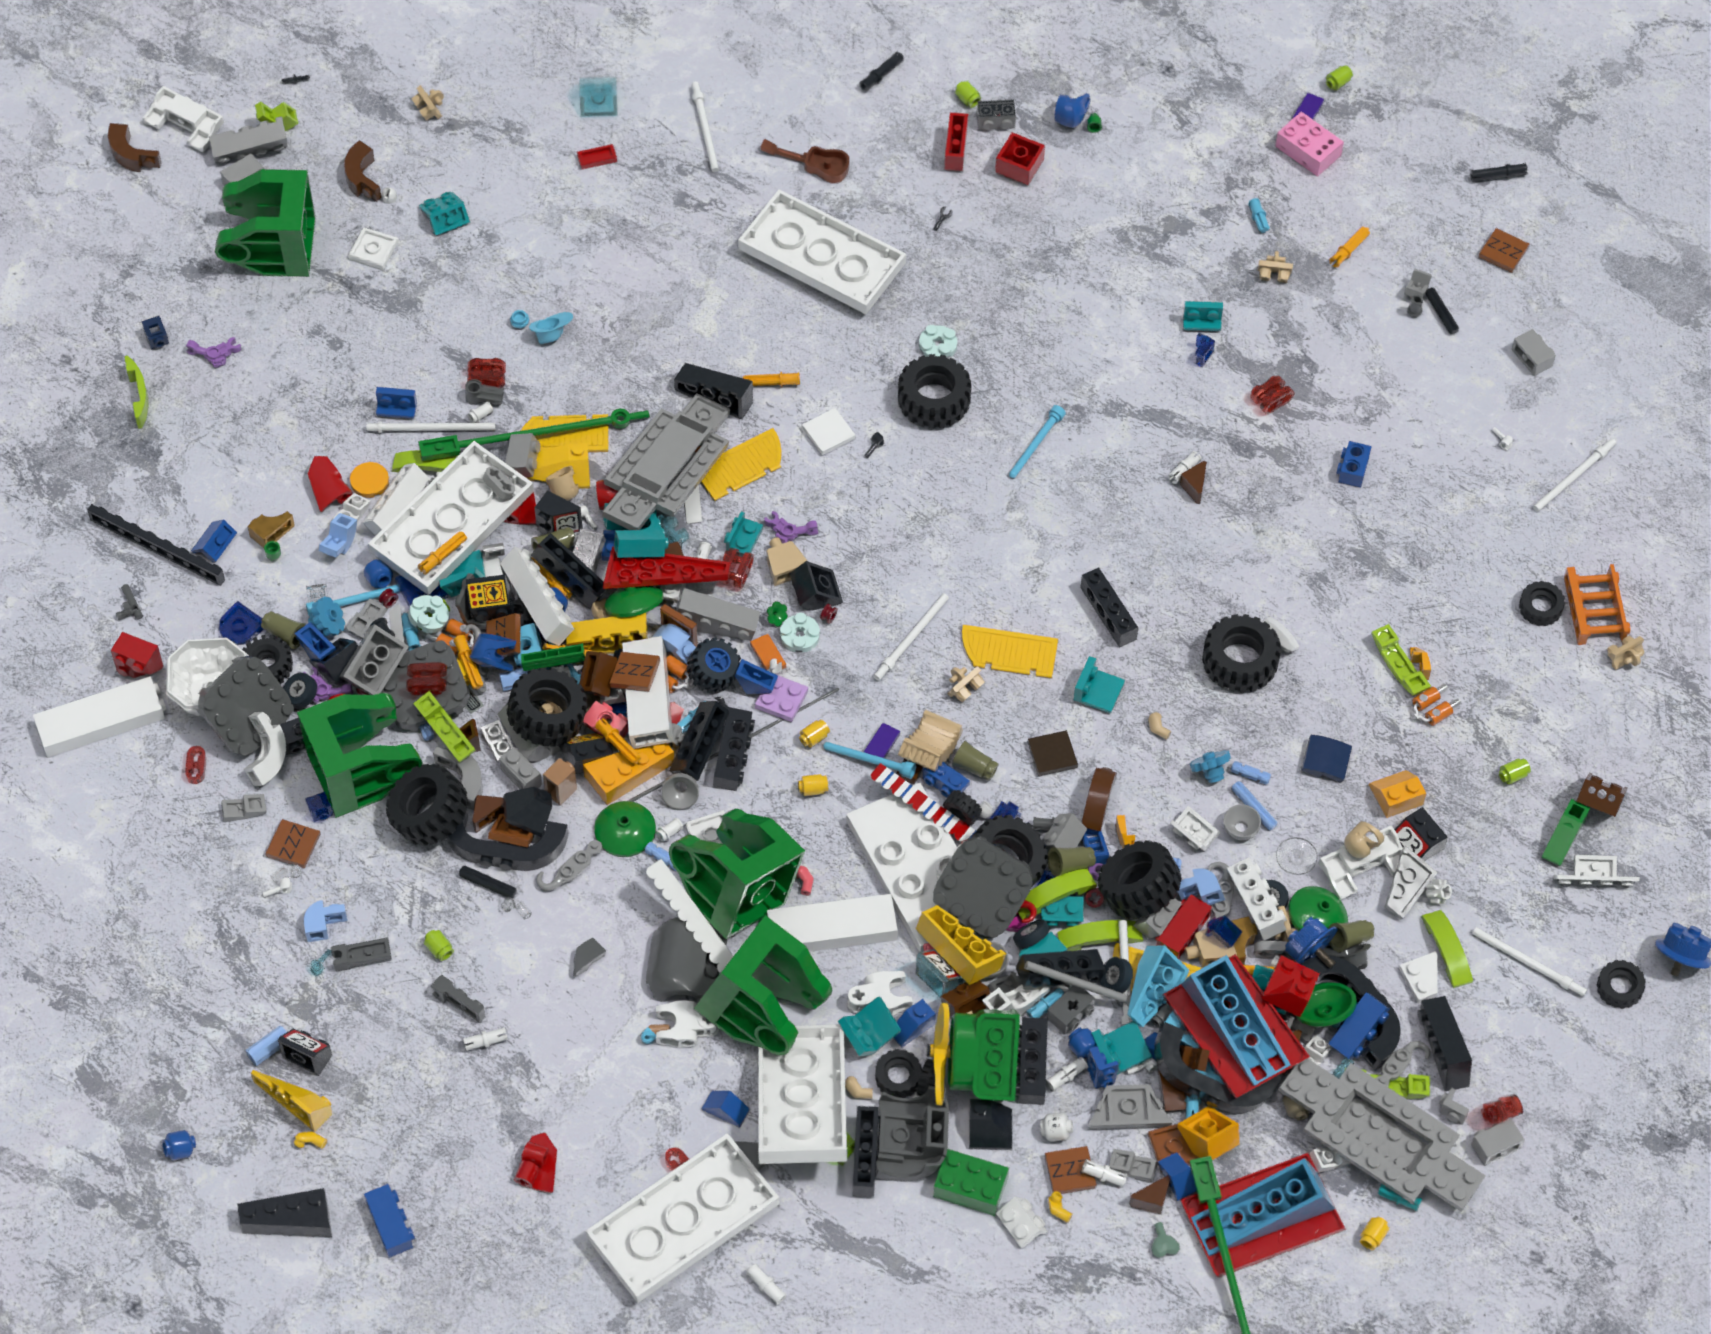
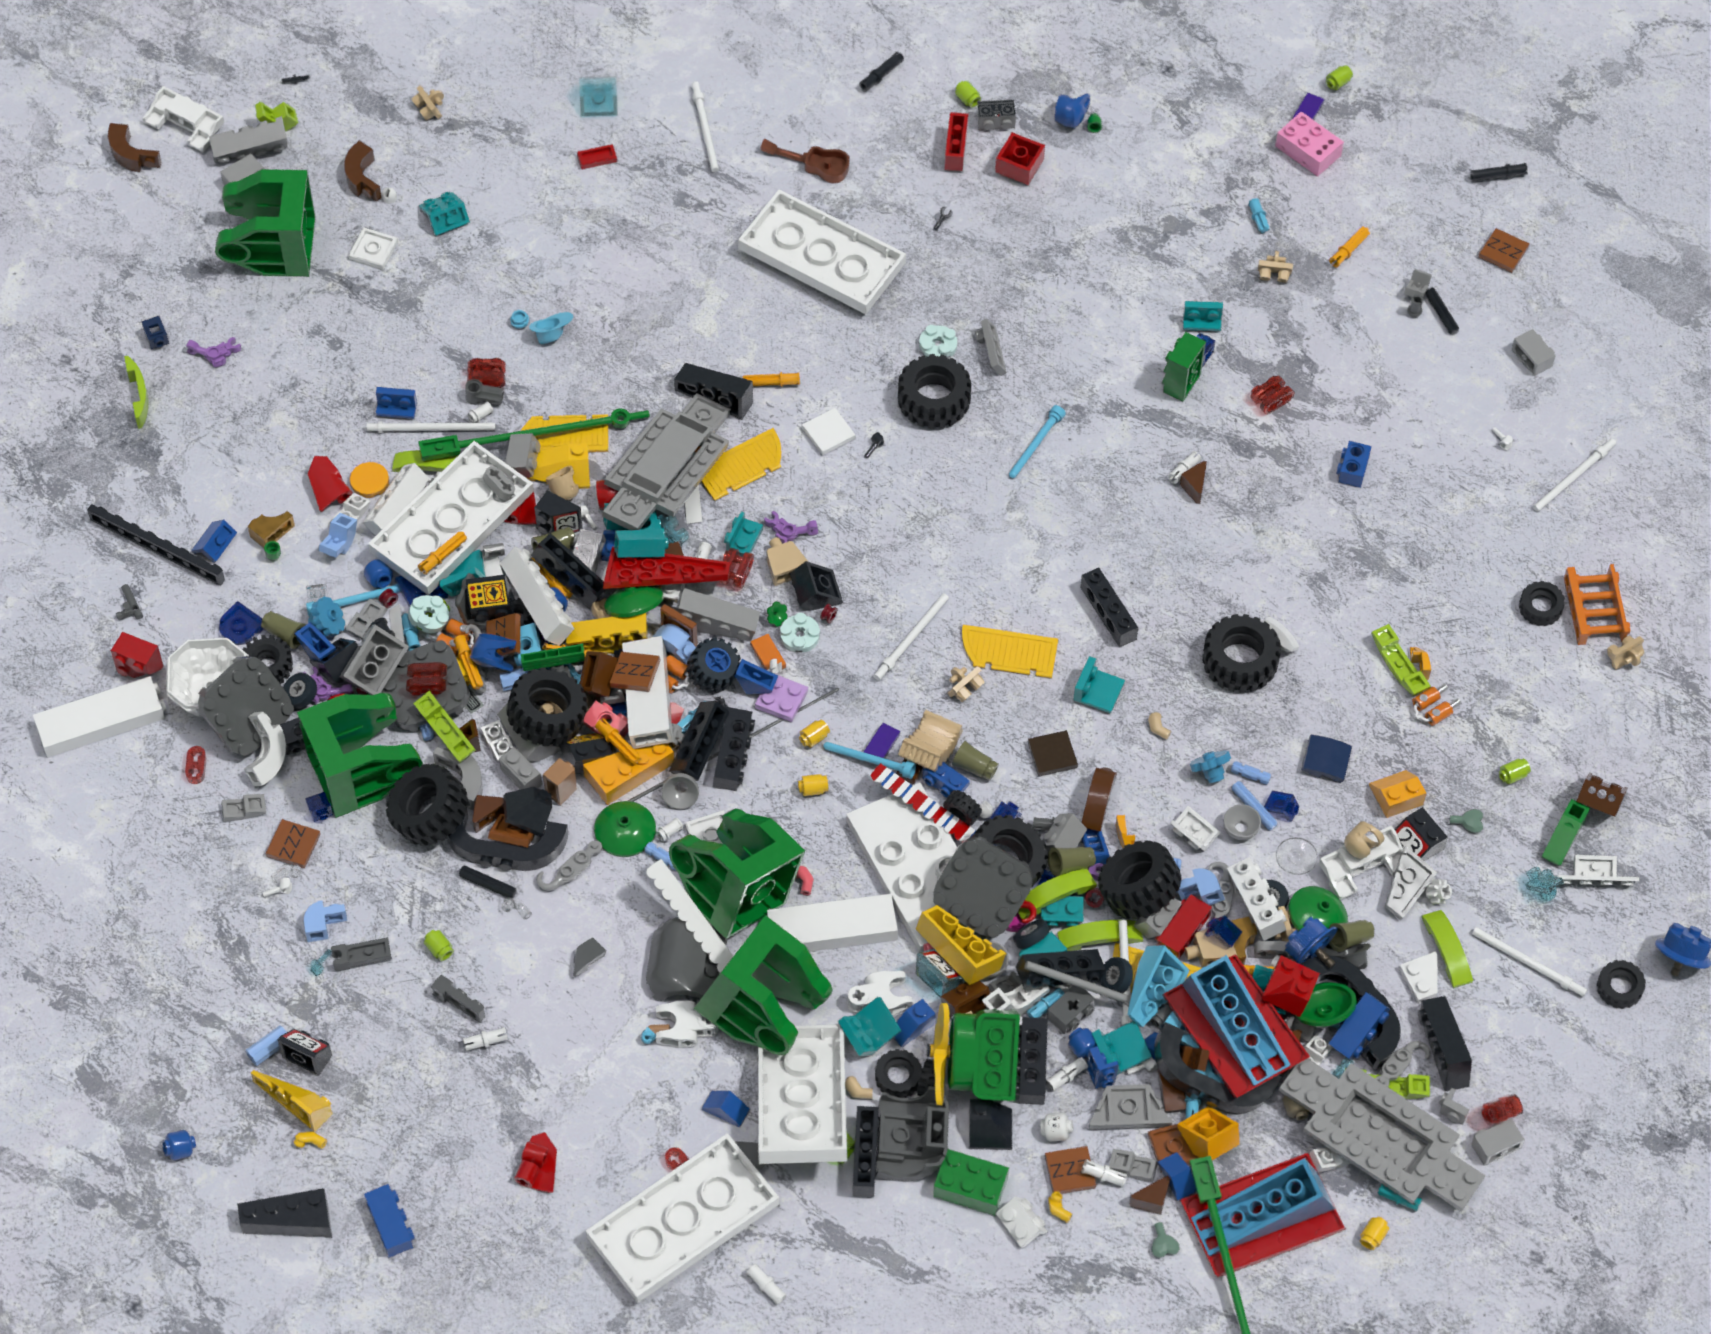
(988, 334): none -> light grey hinge
(1183, 366): none -> green brick
(1283, 804): none -> clear blue bracket
(1470, 820): none -> sand green rock
(1543, 882): none -> clear light blue hips

